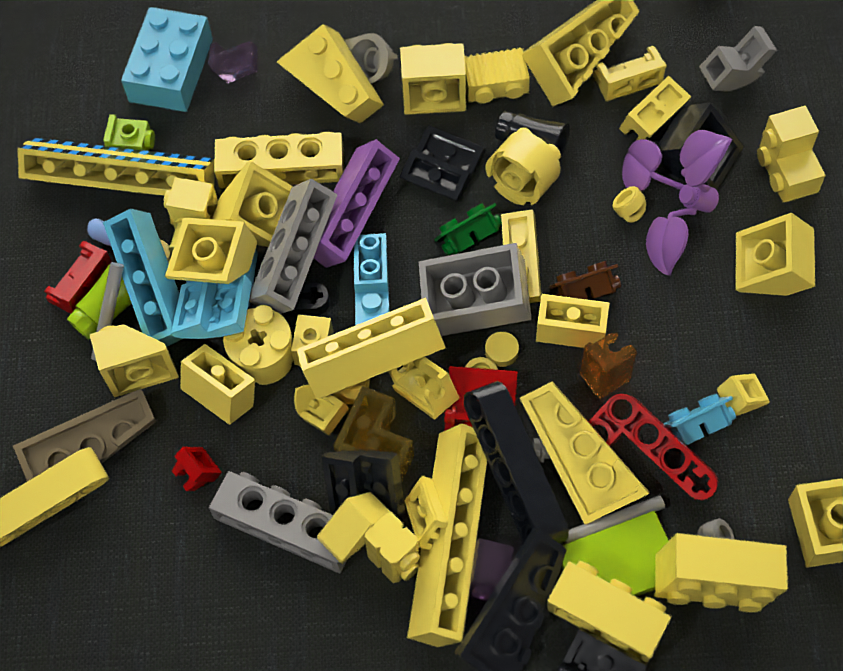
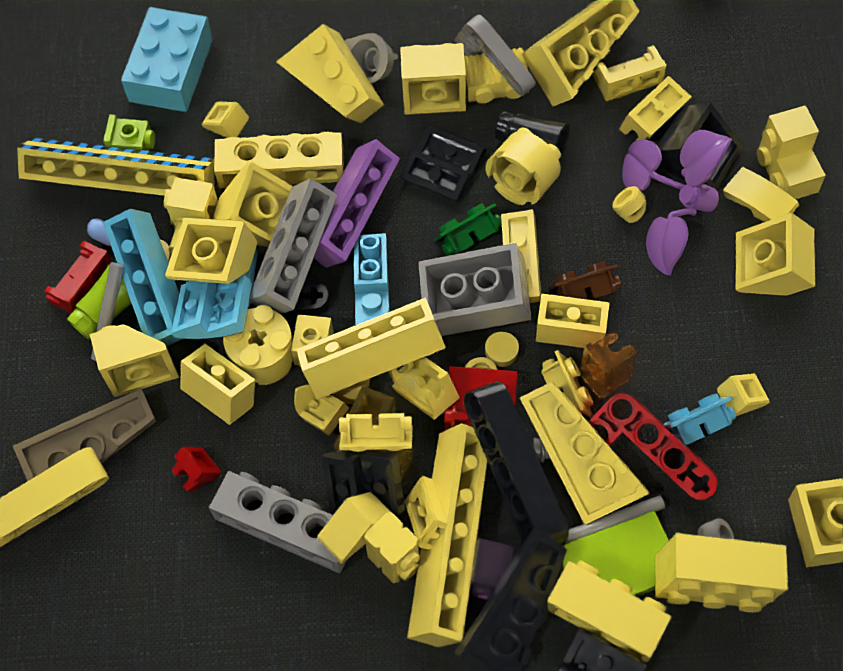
(226, 119): none -> light yellow slope
(234, 62): clear purple bracket -> none
(391, 434): none -> light yellow hinge
(480, 36): none -> light grey beam
(564, 374): none -> light yellow hinge
(740, 65): light grey brick -> none
(759, 195): none -> light yellow slope

